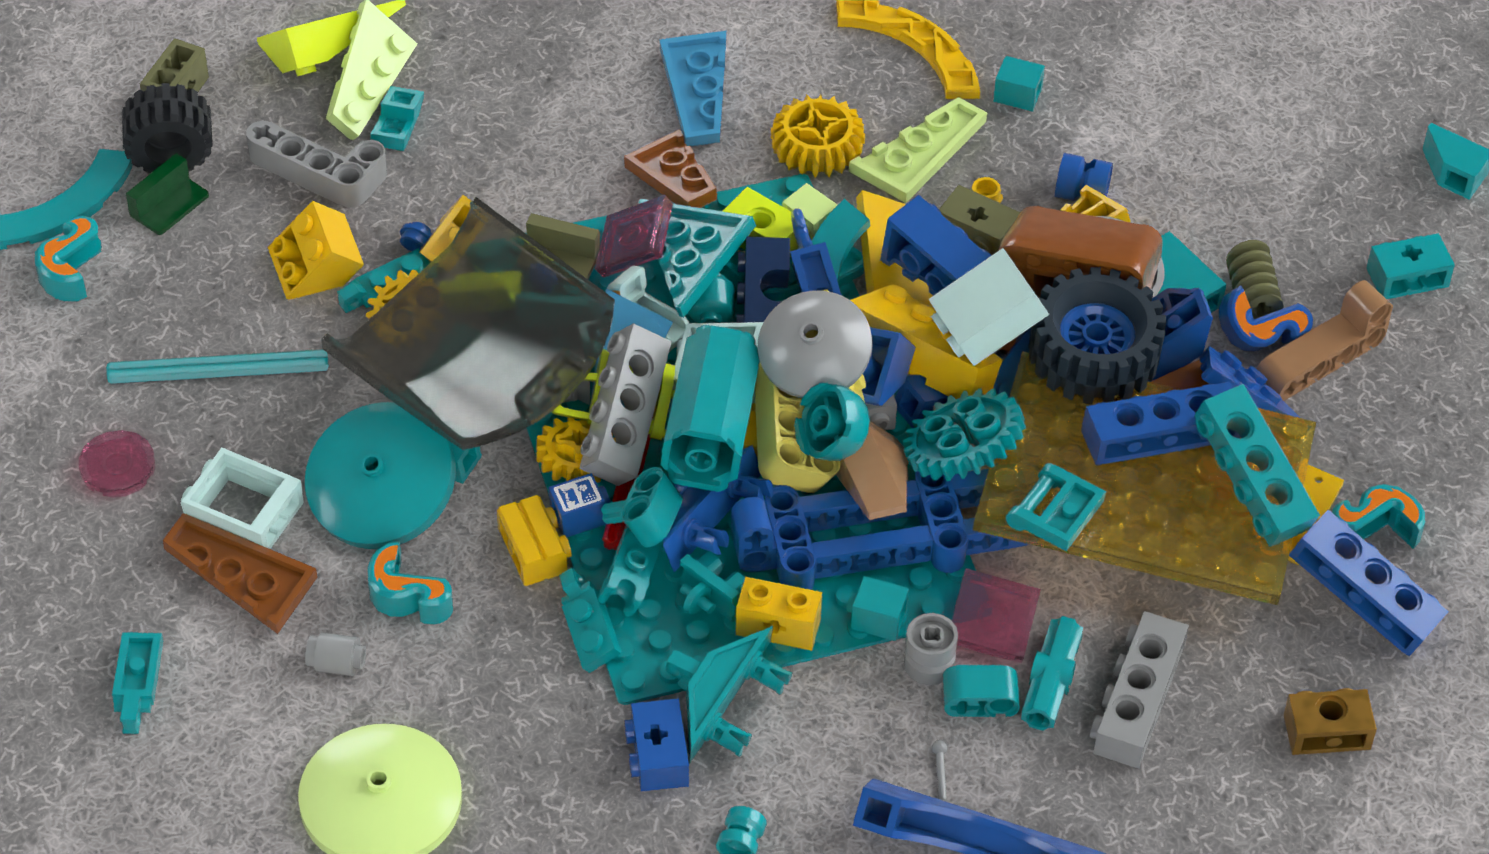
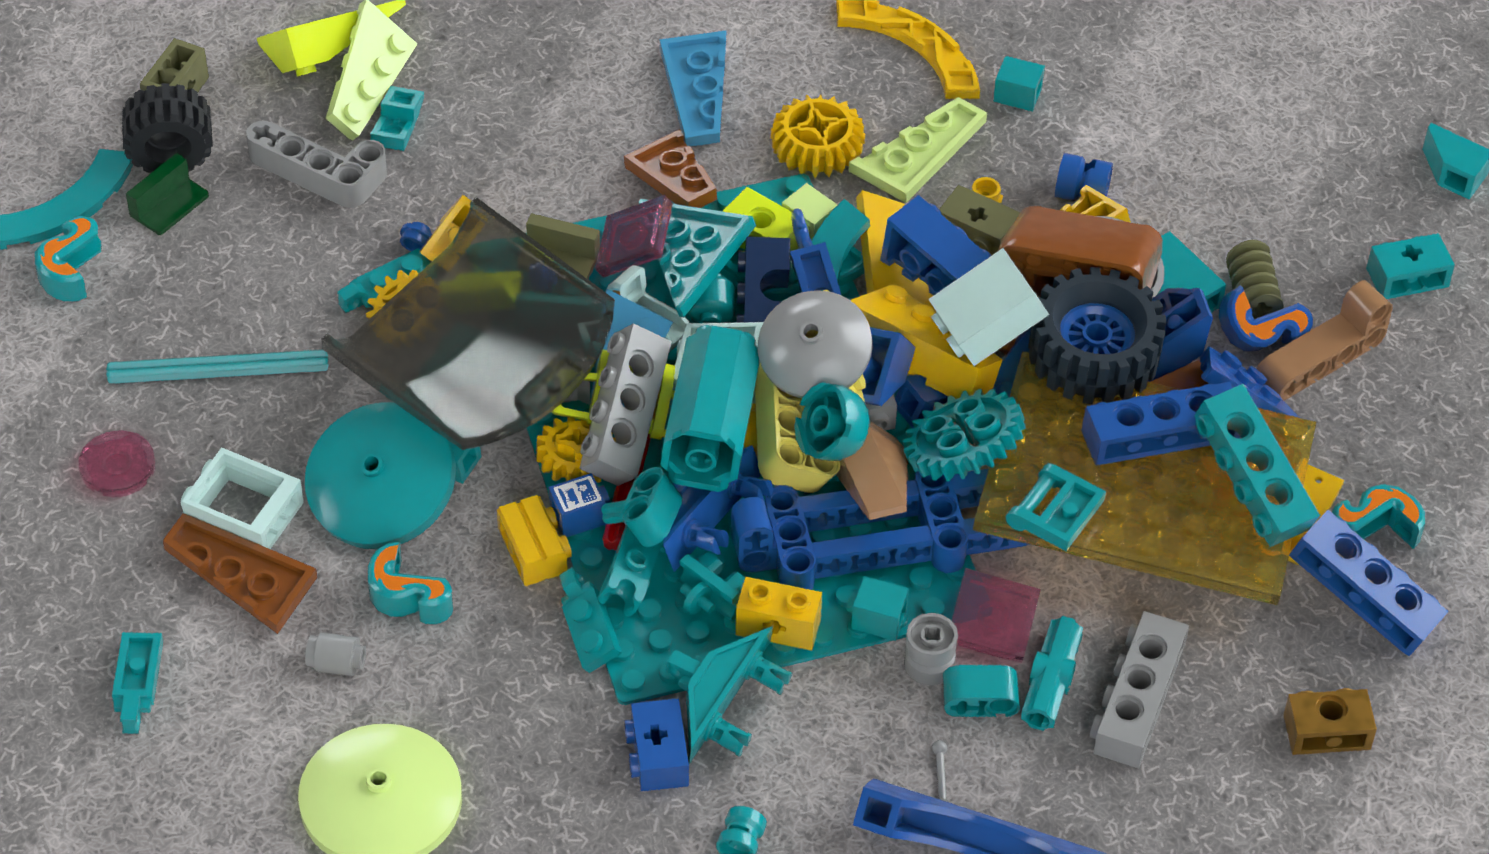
(315, 252): yellow slope -> none

